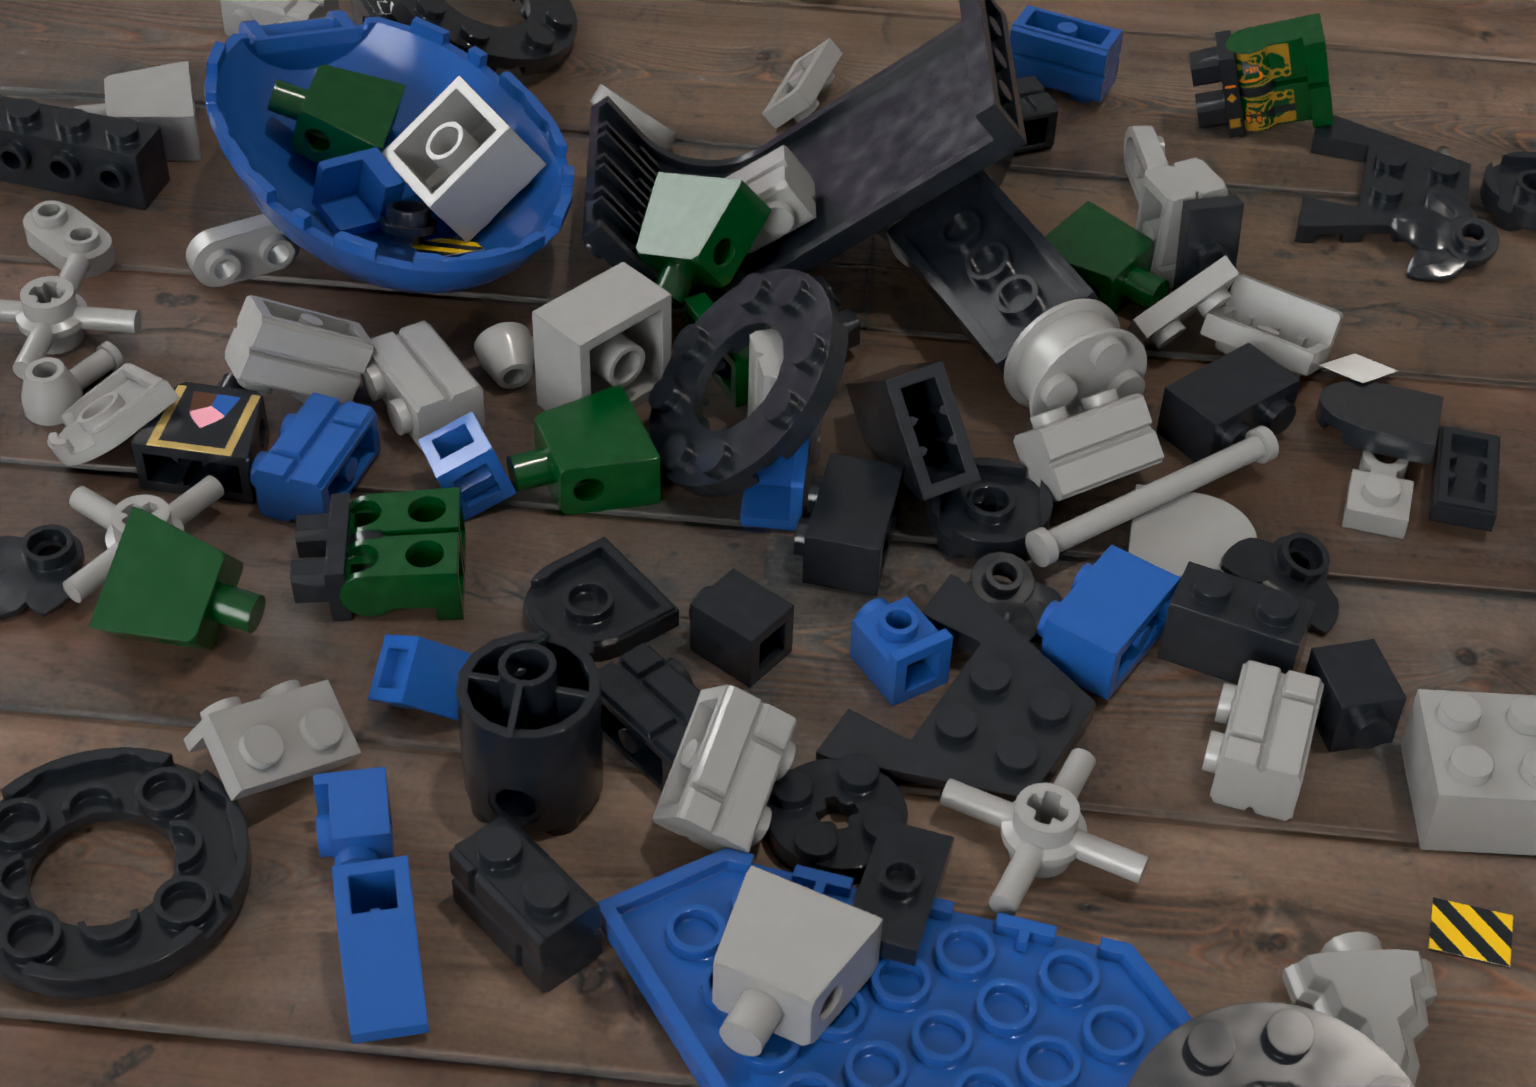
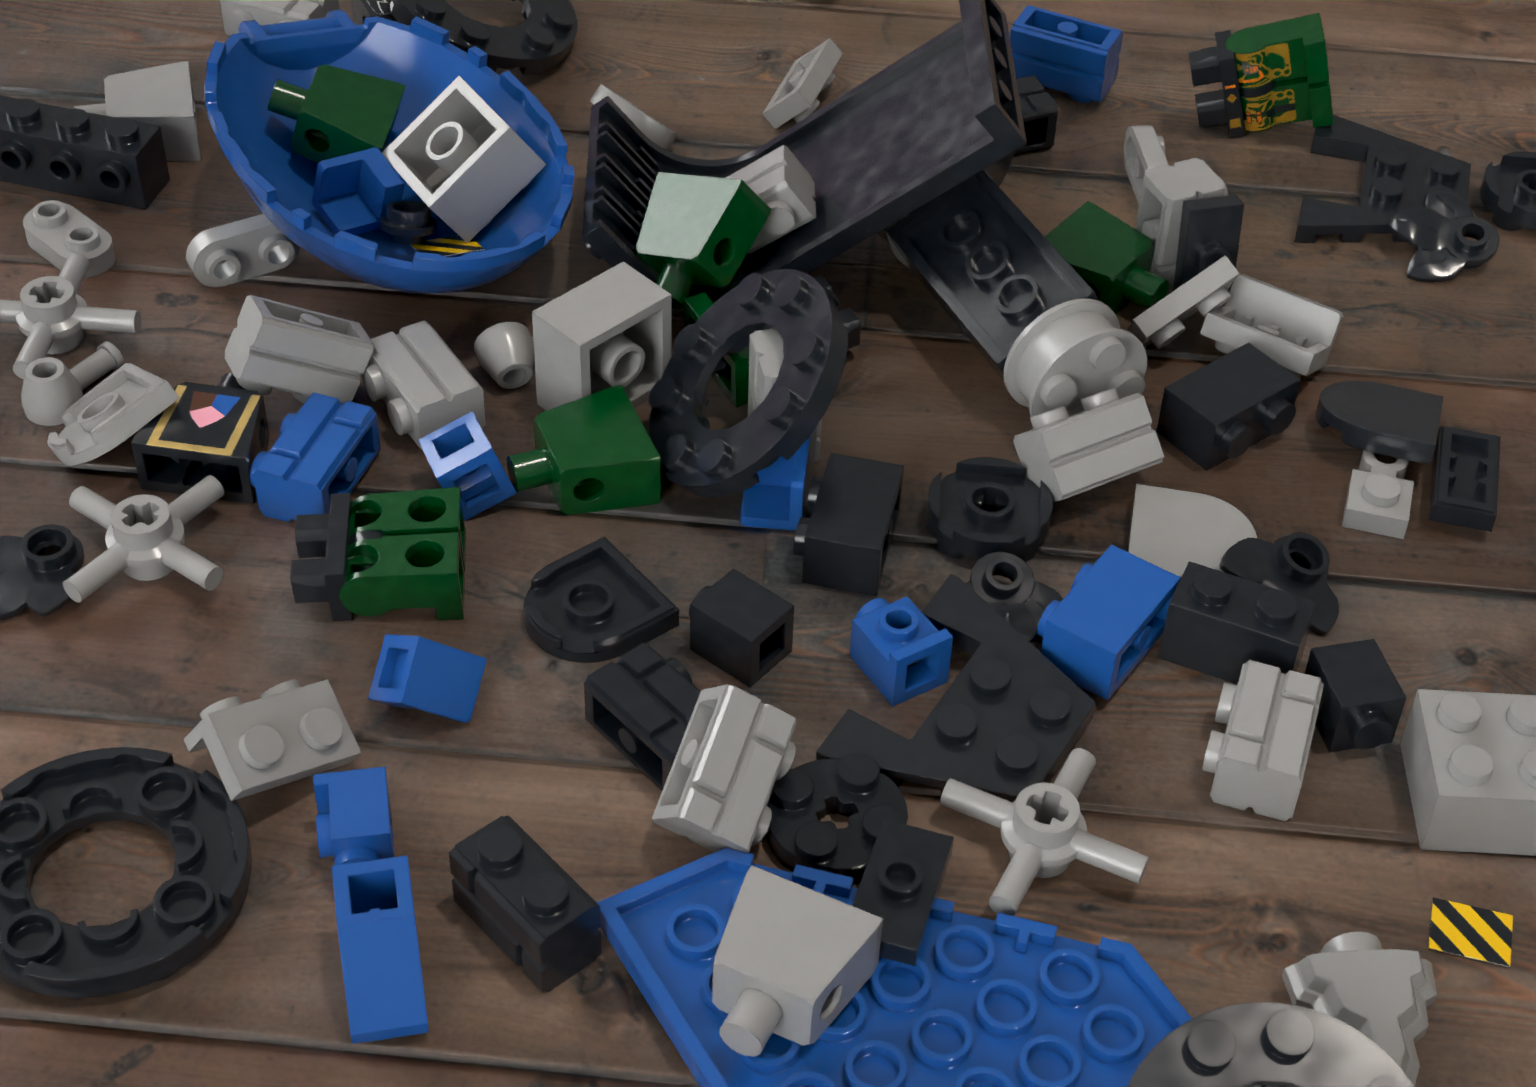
(172, 588): dark green torso -> none
(531, 731): black cylinder -> none
(916, 423): black slope -> none
(1045, 545): light grey bar -> none
(1358, 368): white sticker -> none

